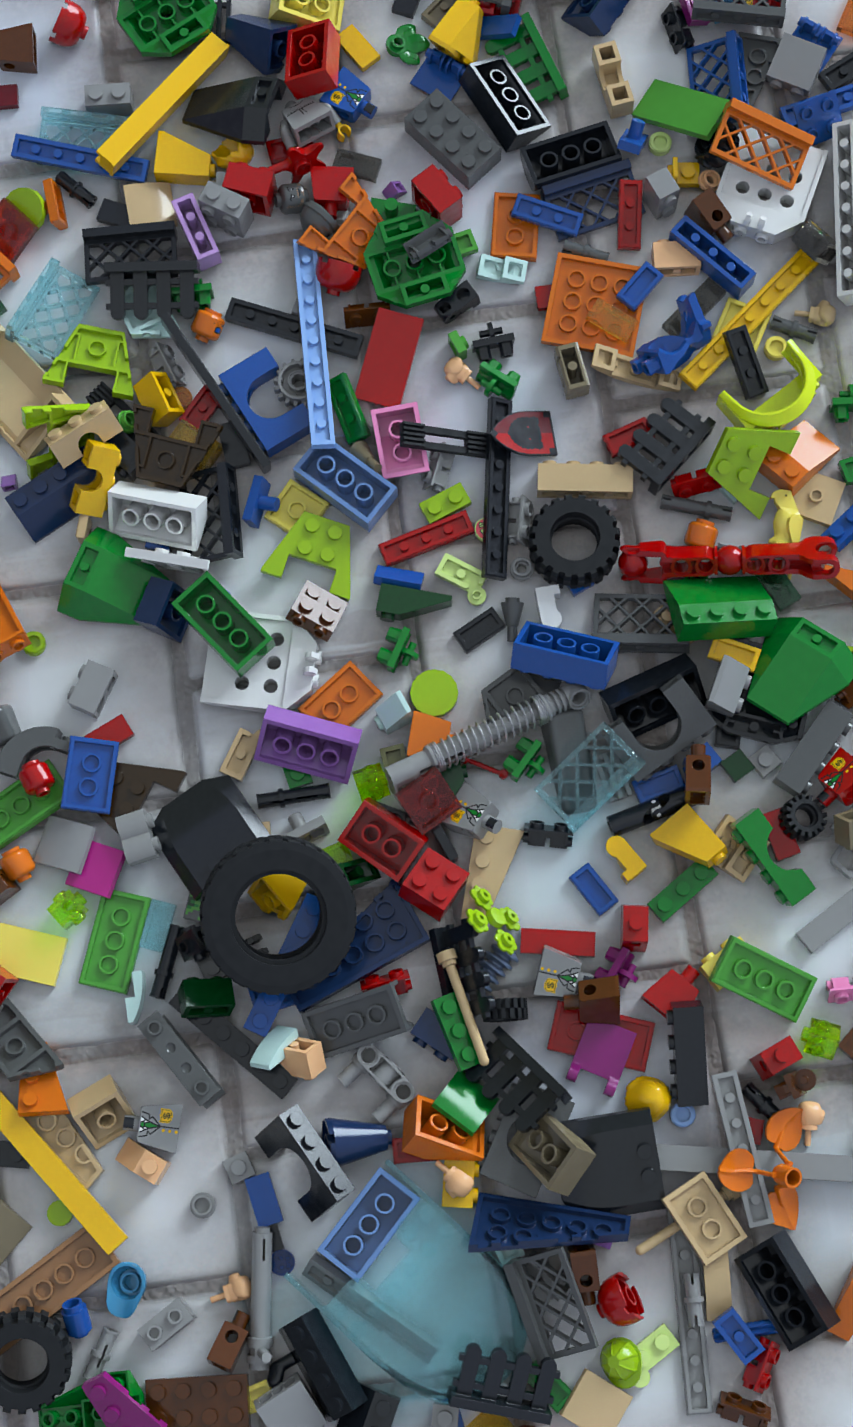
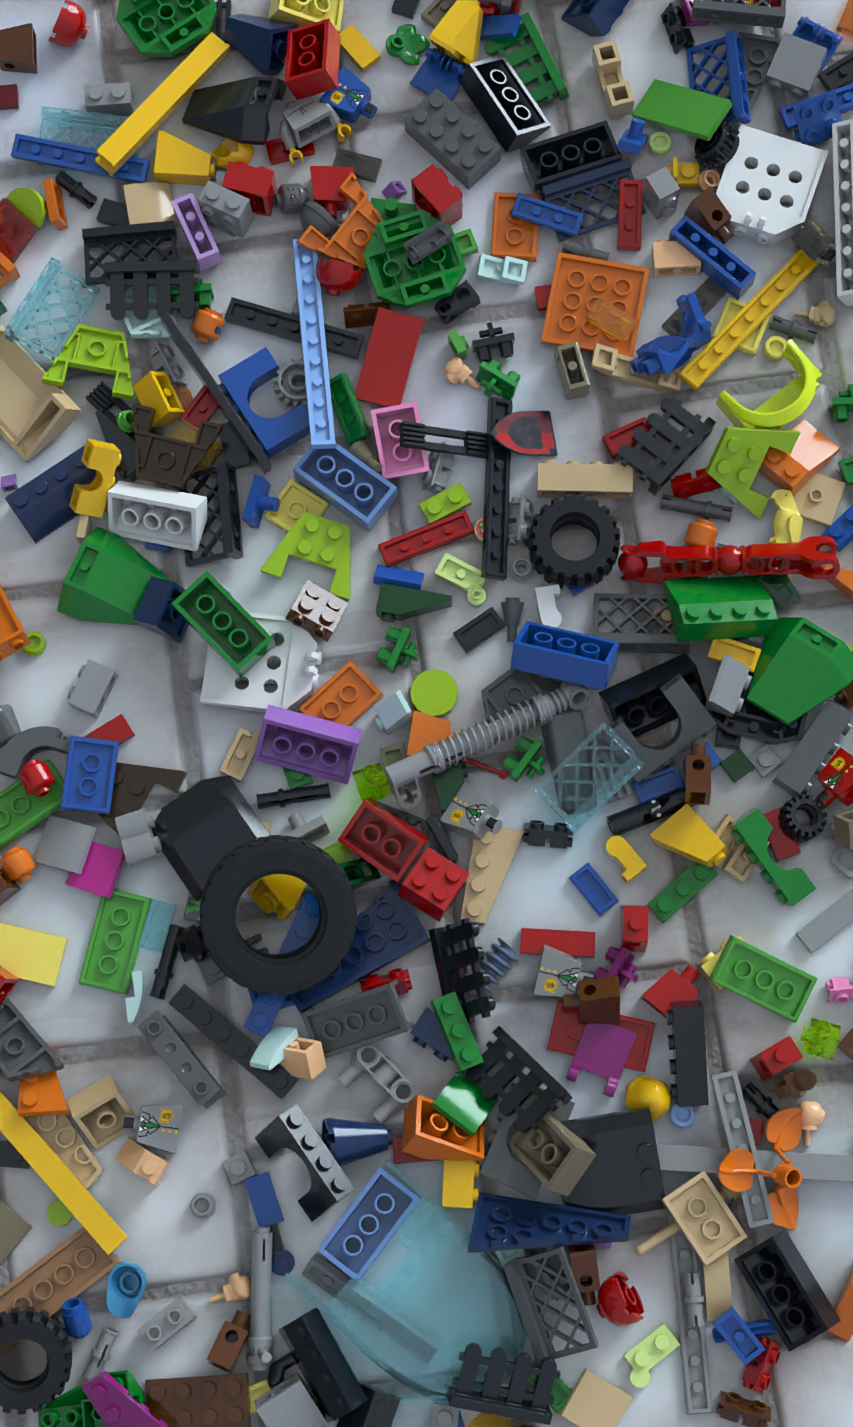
(55, 417): lime wing -> none
(60, 911): clear neon green brick -> none
(65, 440): tan arch -> none
(162, 558): white wing -> none
(206, 997): dark green brick -> none
(299, 161): red animal -> none
(428, 800): clear red plate -> none
(448, 960): tan piece -> none
(456, 1181): light nougat piece -> none
(495, 917): lime plant -> none
(508, 1010): black tyre -> none
(621, 1362): lime piece -> none
(639, 286): blue tile -> none
(745, 362): black tile -> none
(766, 125): orange fence -> none

